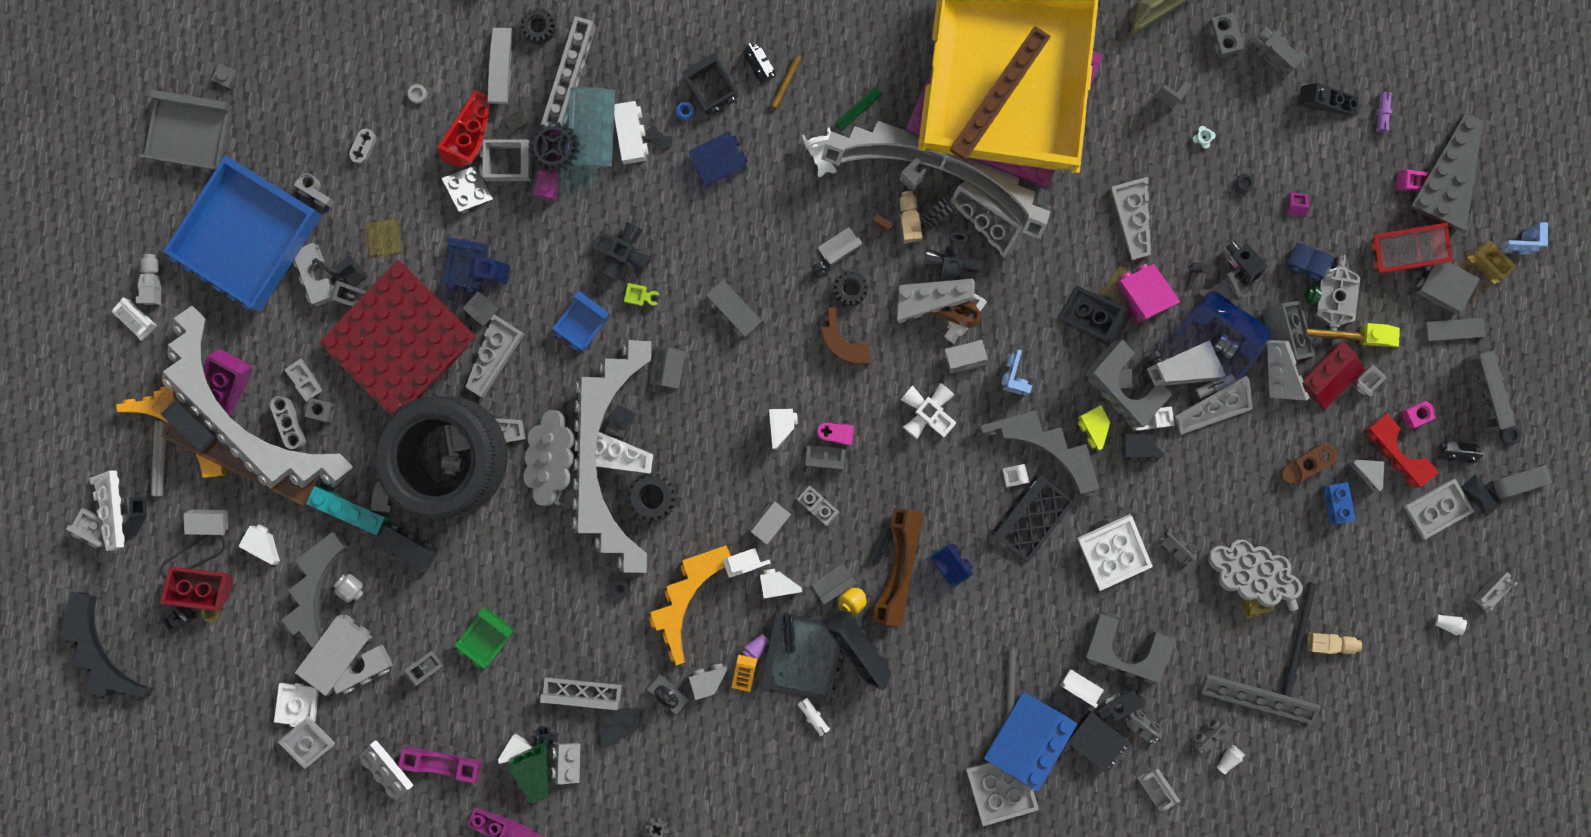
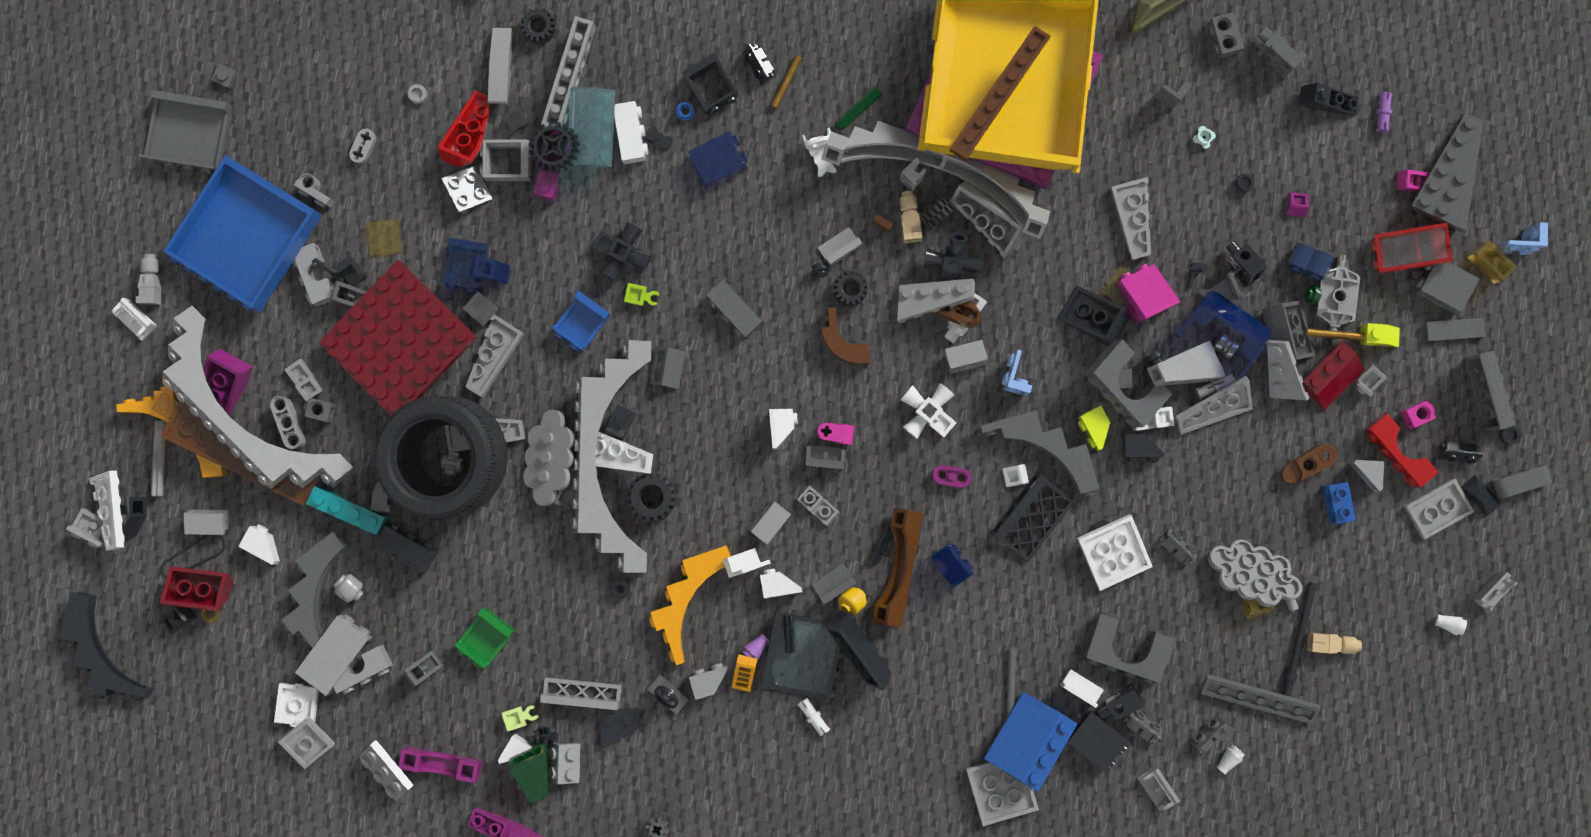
(188, 426): black beam -> none
(517, 717): none -> yellowish green plate
(951, 476): none -> magenta plate

